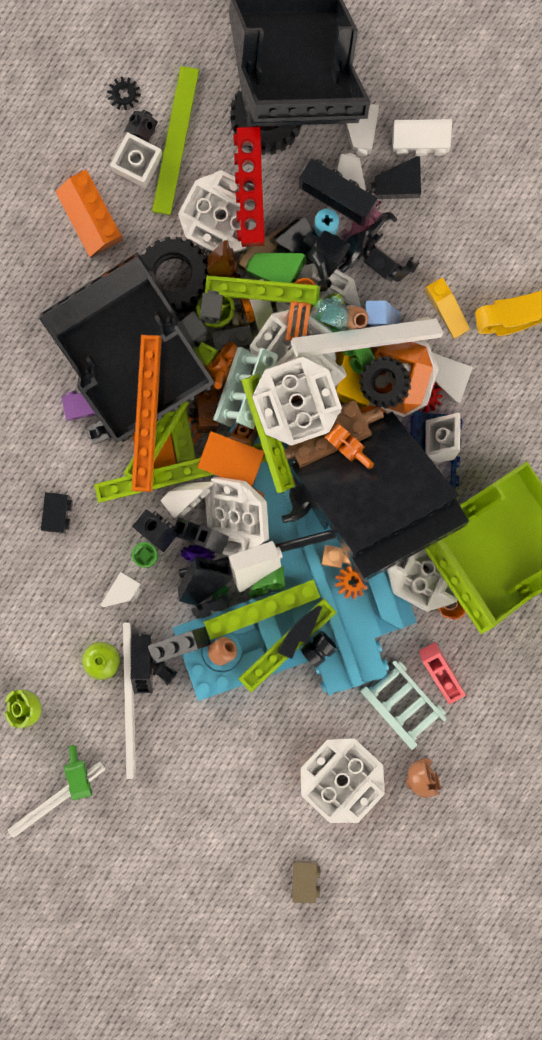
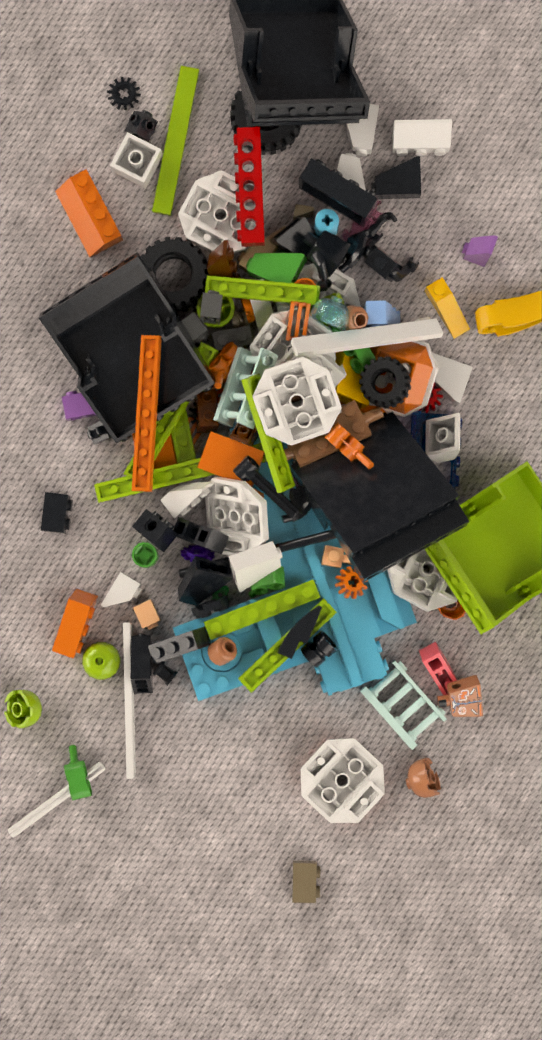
(75, 623): none -> orange wedge
(147, 615): none -> light nougat brick
(248, 470): none -> black axle
(303, 211): none -> dark tan slope
(463, 698): none -> nougat torso
(479, 249): none -> medium lavender slope

